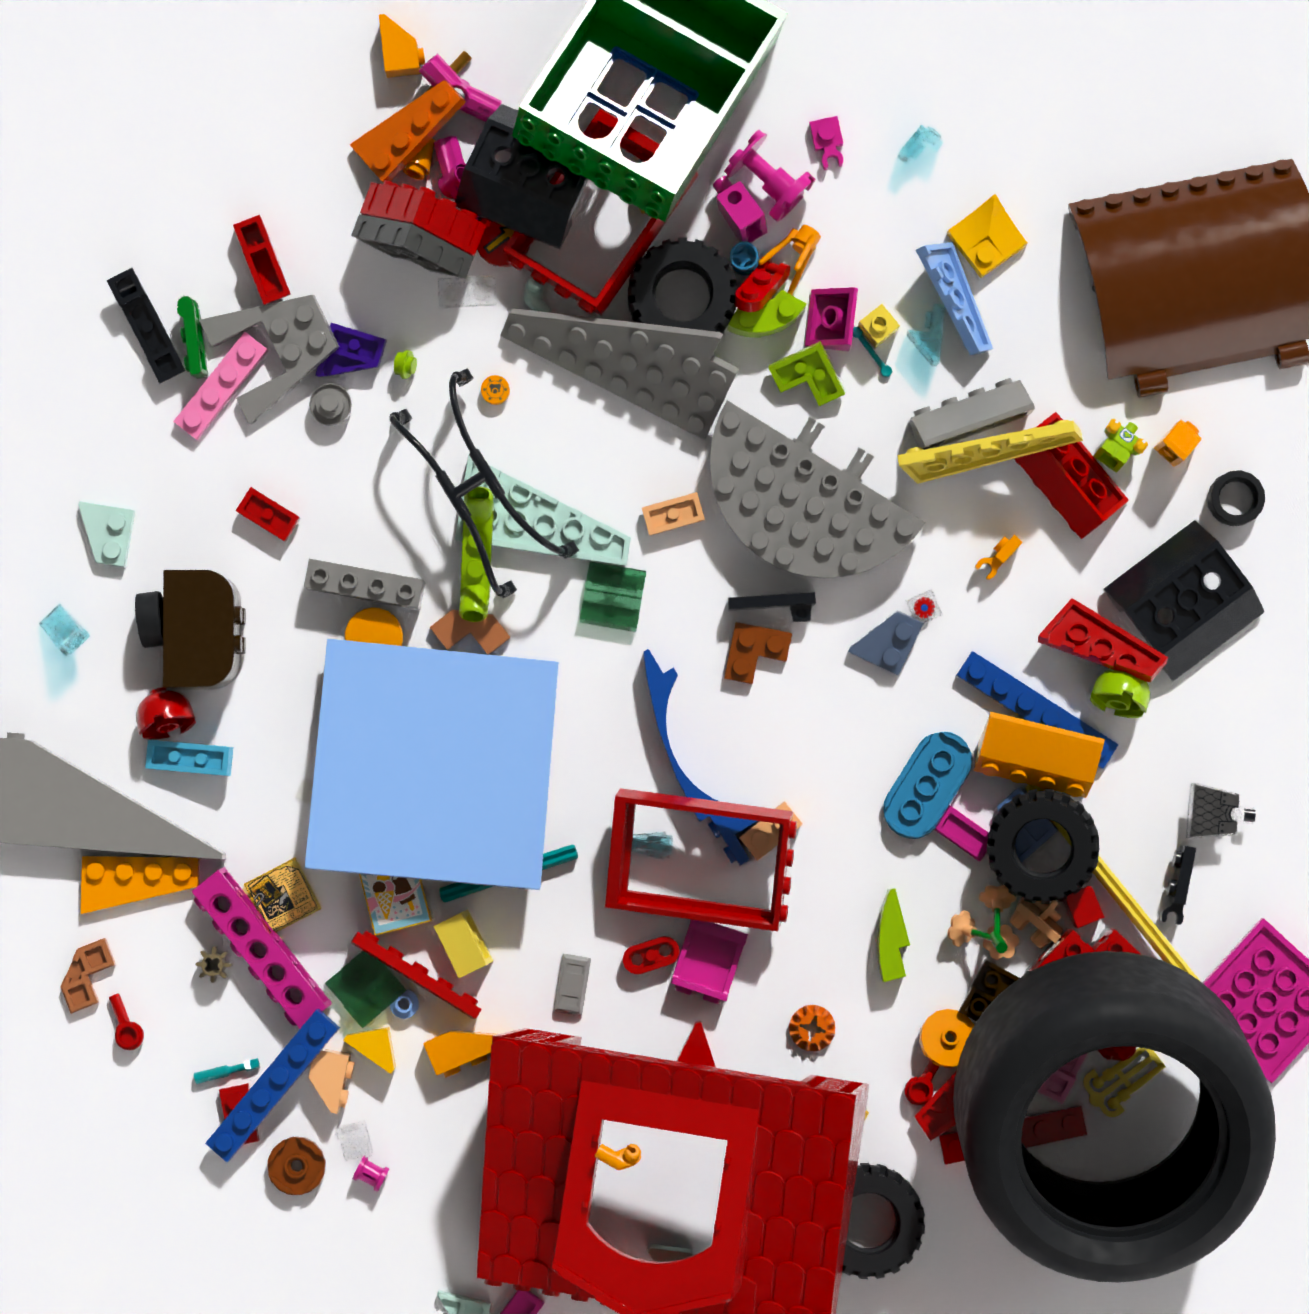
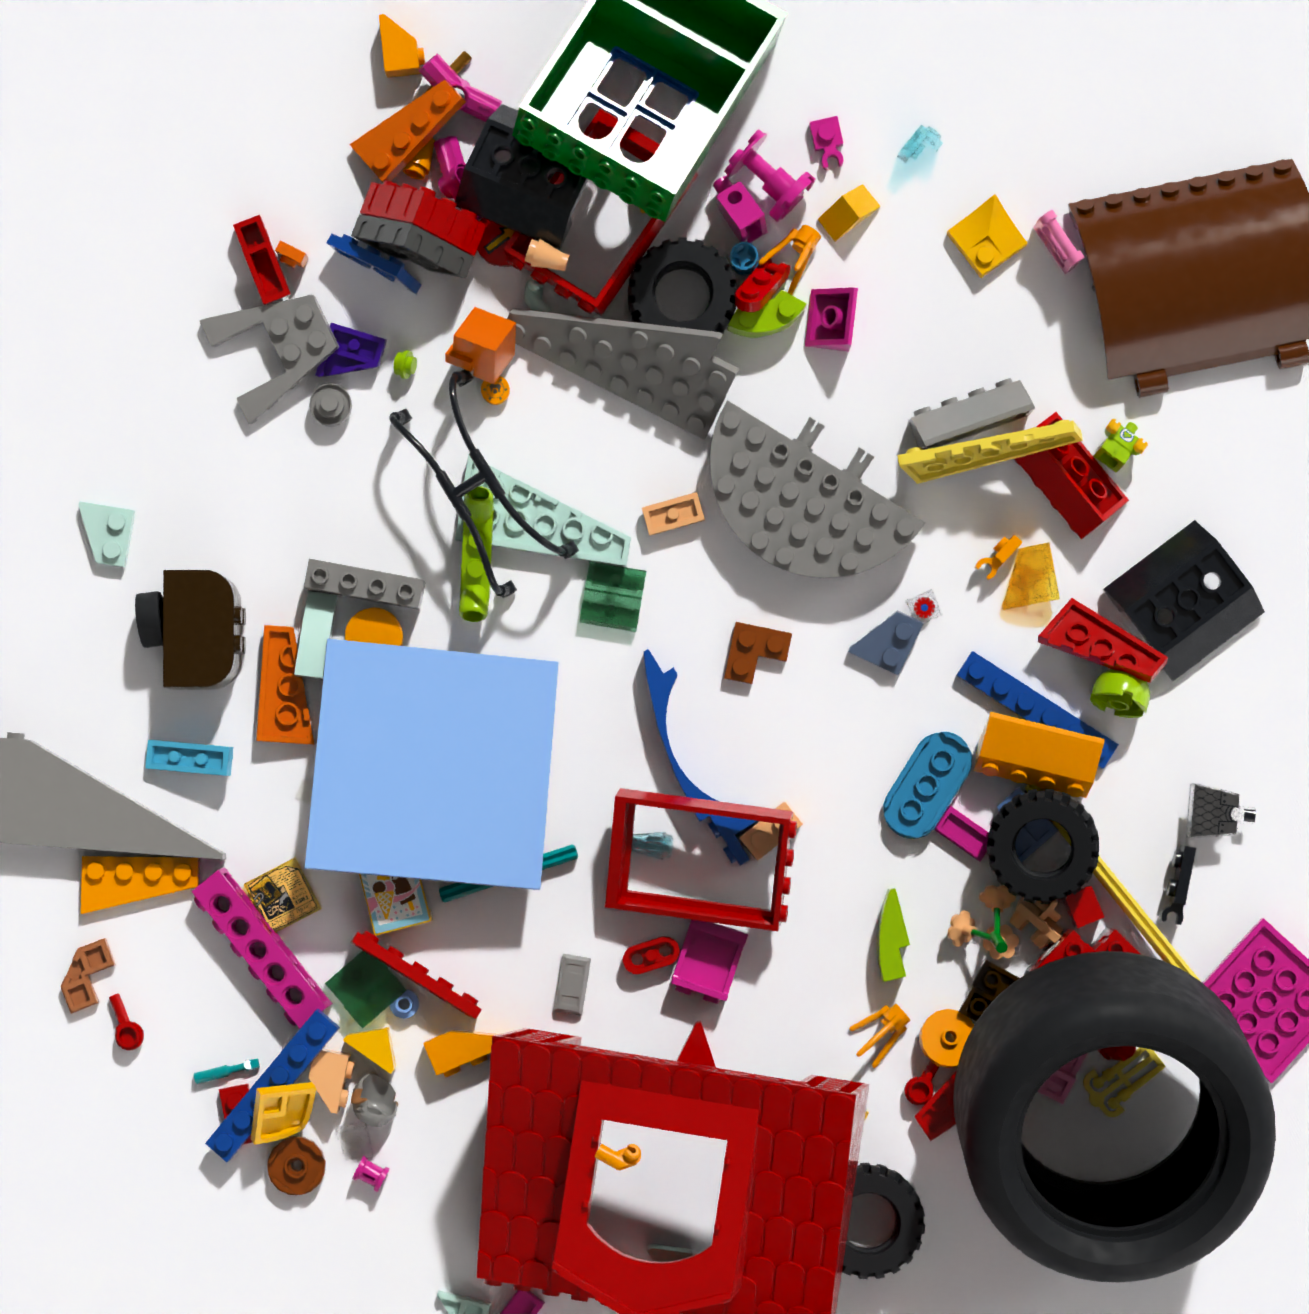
(64, 630): clear light blue slope -> none
(146, 325): black slope -> none
(162, 713): red cylinder -> none
(193, 337): green hinge -> none
(221, 385): bright pink plate -> none
(221, 965): dark tan gear -> none
(268, 514): red plate -> none
(281, 1111): none -> yellow plate
(282, 696): none -> orange wing
(290, 255): none -> orange plate
(315, 631): none -> light aqua slope
(374, 1100): none -> light grey hair
(389, 269): none -> blue wing
(453, 628): nougat tile -> none
(463, 943): light yellow hinge -> none
(467, 292): clear plate -> none
(483, 344): none -> orange plate
(546, 256): none -> light nougat cone
(799, 604): black hinge -> none
(804, 1016): orange gear -> none
(811, 366): lime plate -> none
(848, 212): none -> yellow slope
(878, 326): light yellow brick -> none
(885, 370): teal hinge -> none
(894, 1020): none -> light orange plant
(930, 342): clear light blue slope -> none
(954, 290): light blue wing -> none
(1032, 578): none -> clear yellow slope
(1036, 1130): red plate -> none
(1057, 242): none -> bright pink plate
(1178, 442): light orange slope -> none
(1255, 487): black tyre -> none

